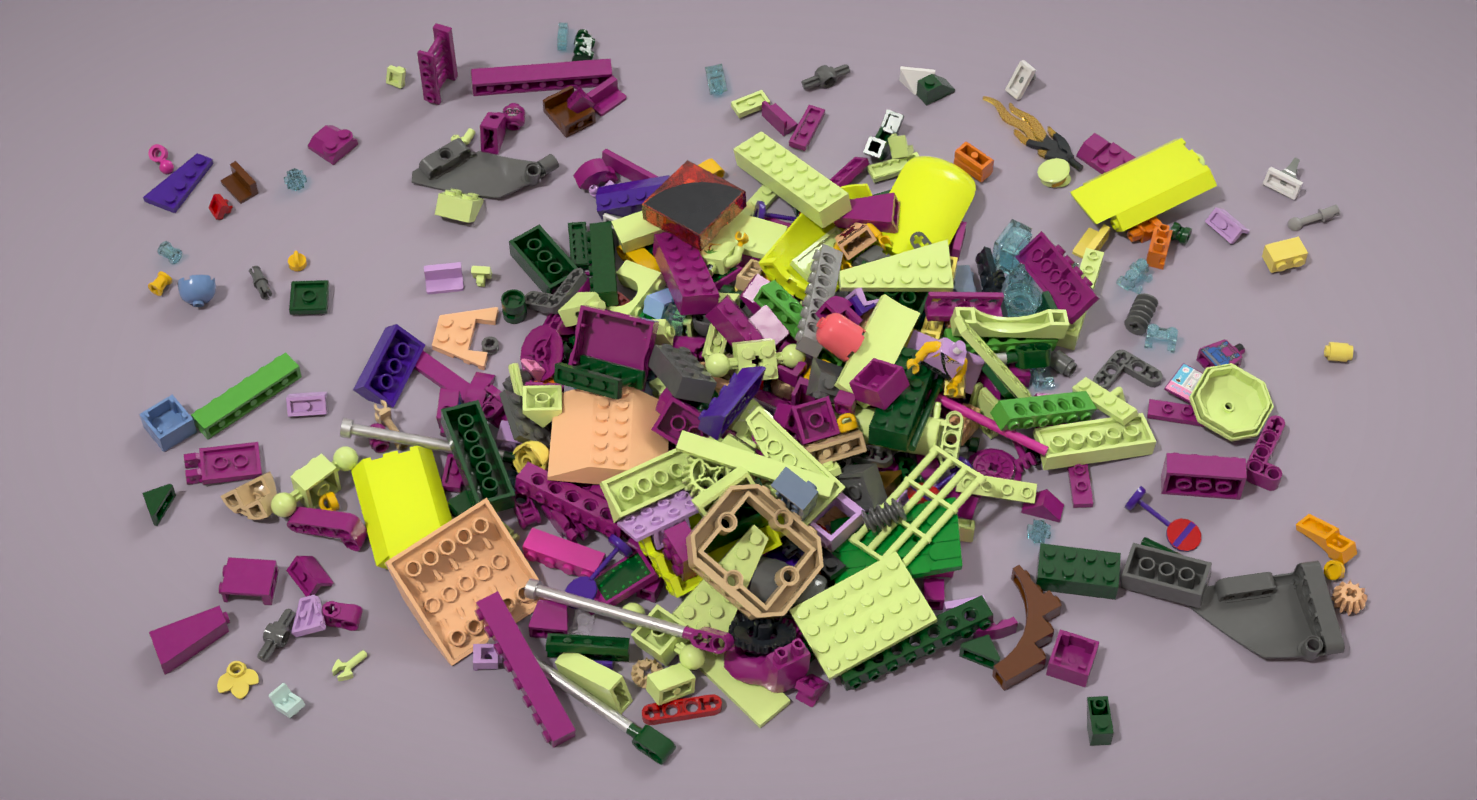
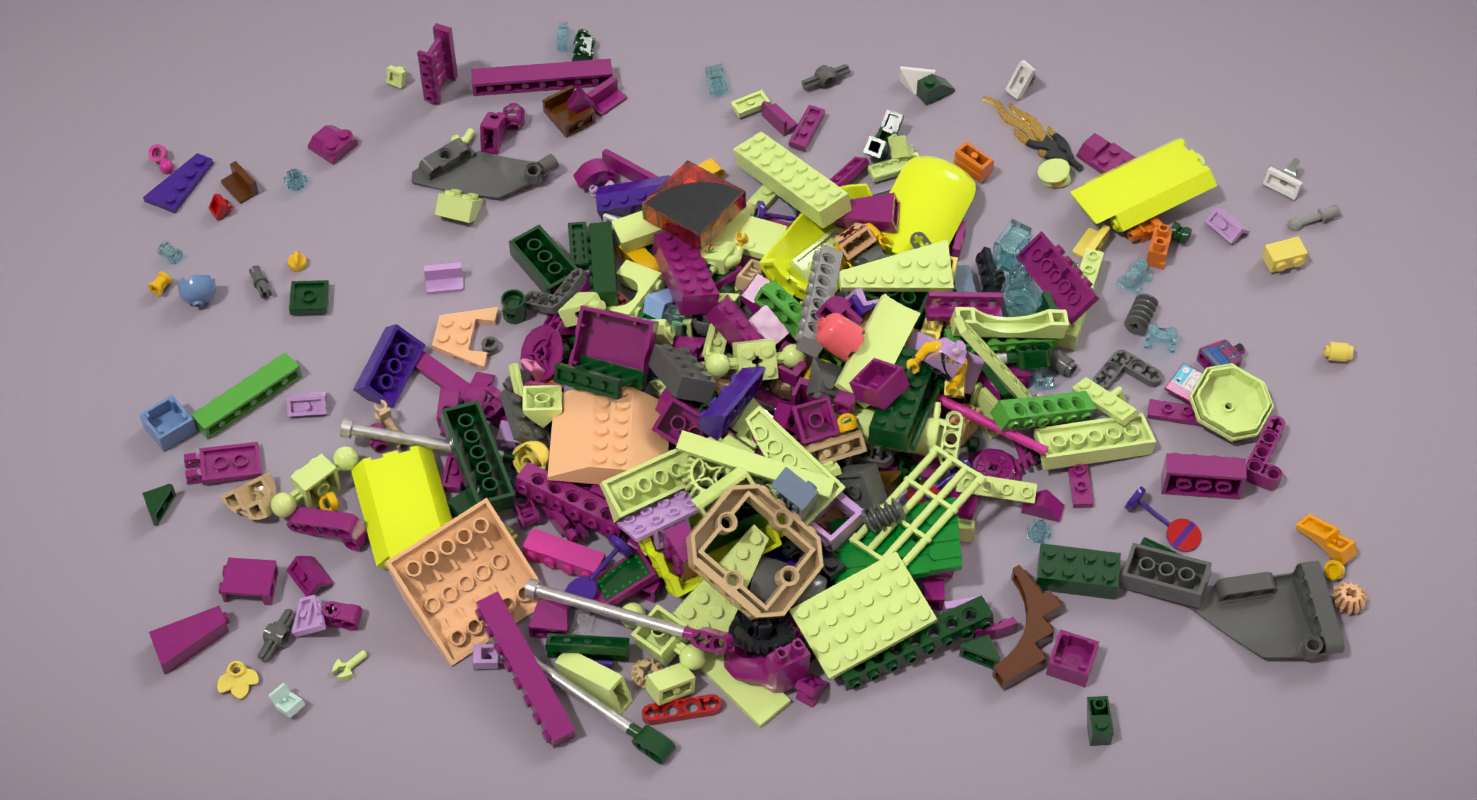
(481, 273): yellowish green tile -> none

